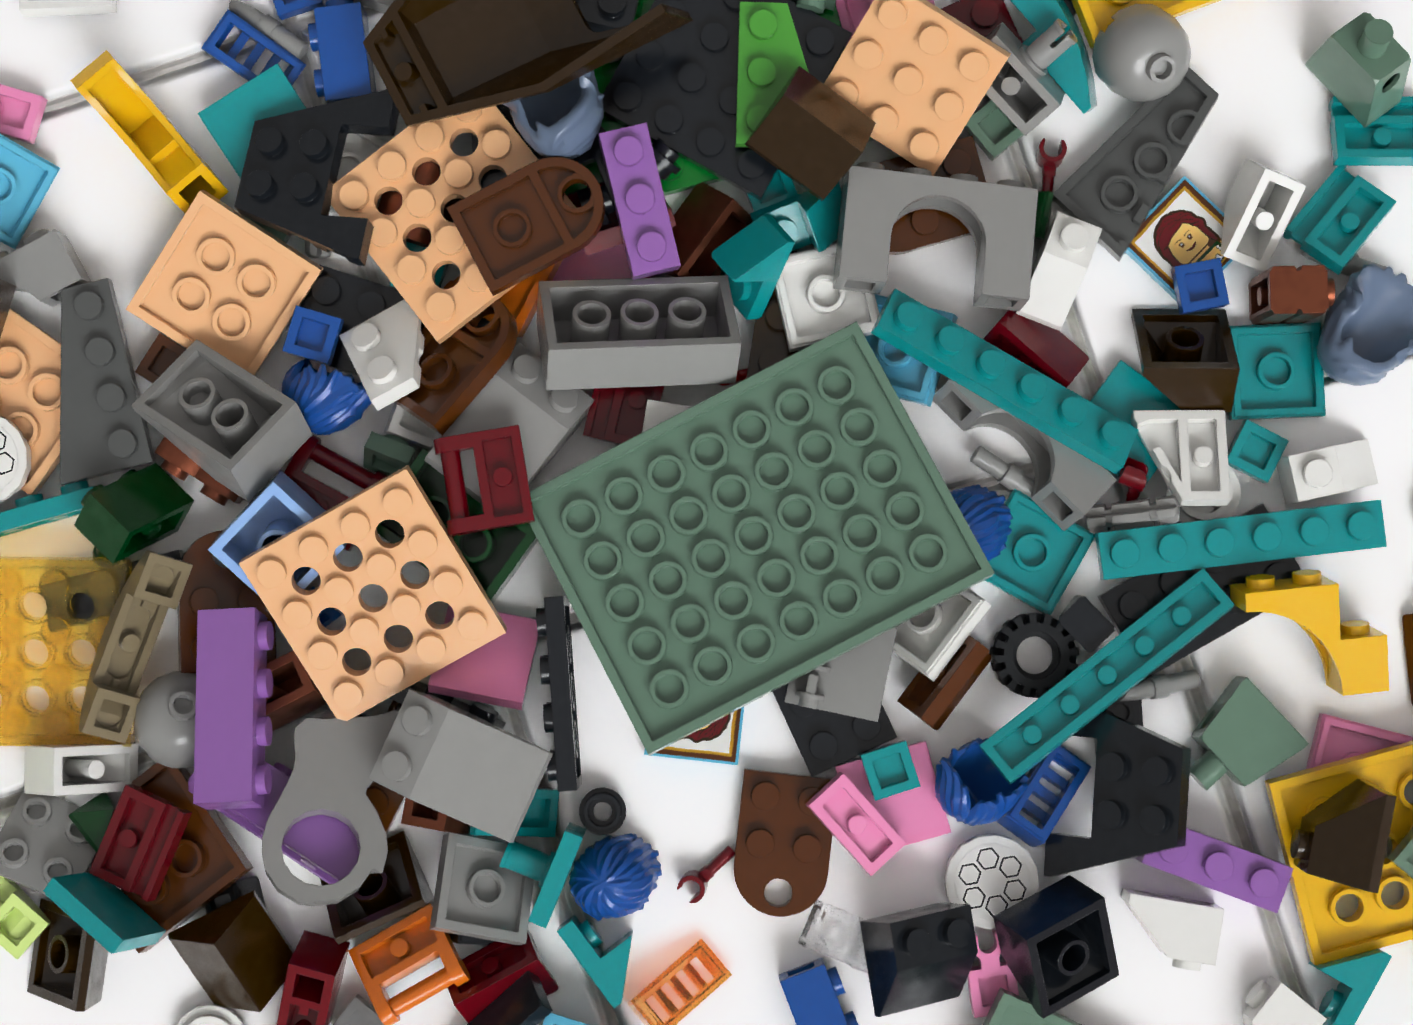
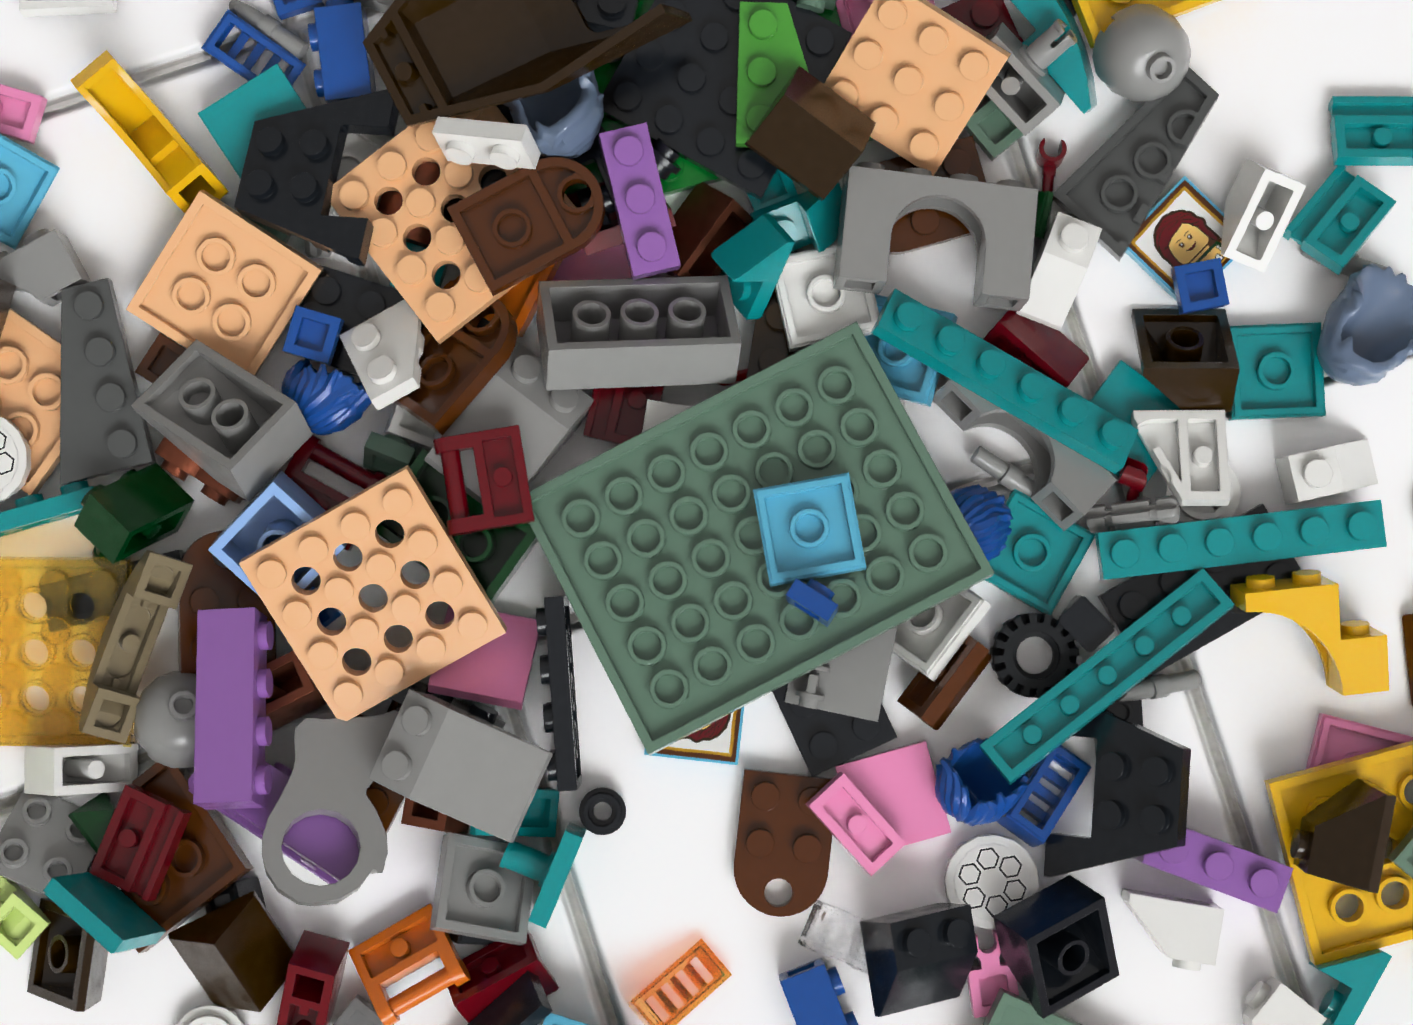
(382, 895): dark brown slope -> none
(486, 143): none -> white plate
(605, 968): teal slope -> none
(615, 876): blue hair -> none
(706, 873): dark red hand -> none
(809, 529): none -> medium azure tile
(813, 600): none -> blue plate
(889, 770): teal plate -> none
(1243, 737): sand green torso -> none
(1256, 451): teal plate -> none
(1290, 294): copper brick -> none
(1363, 67): sand green torso -> none

